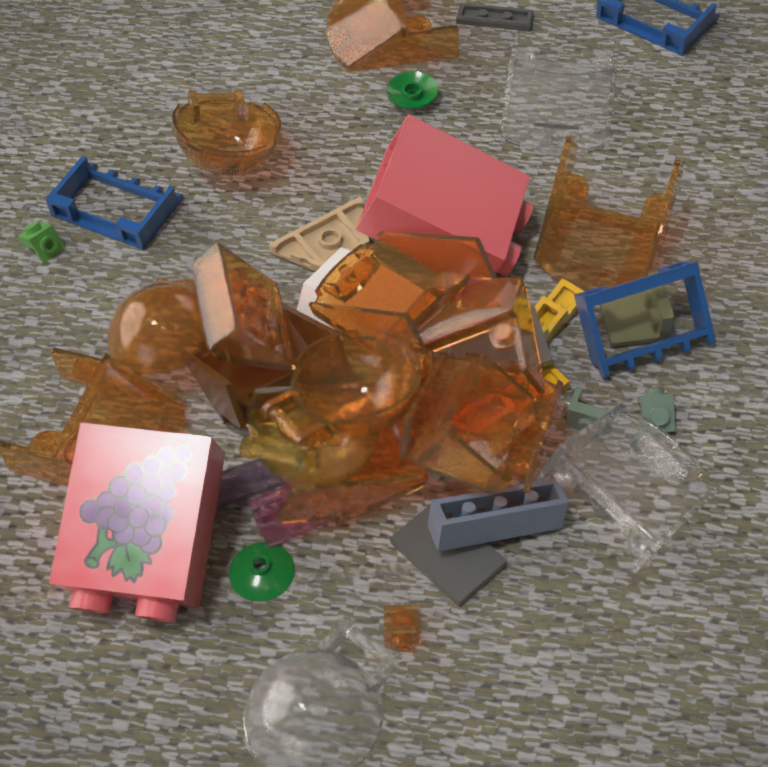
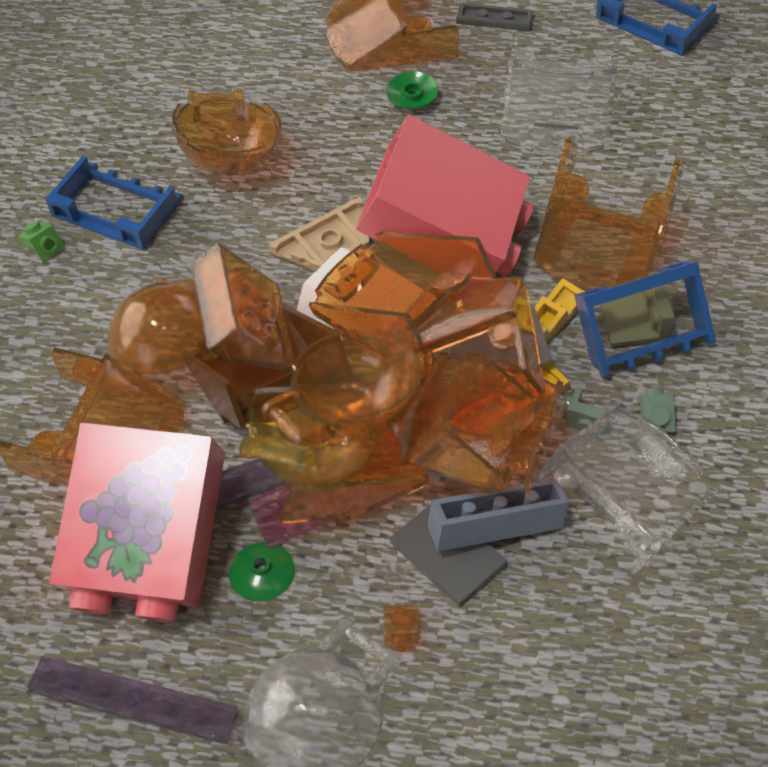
(134, 699): none -> clear purple plate

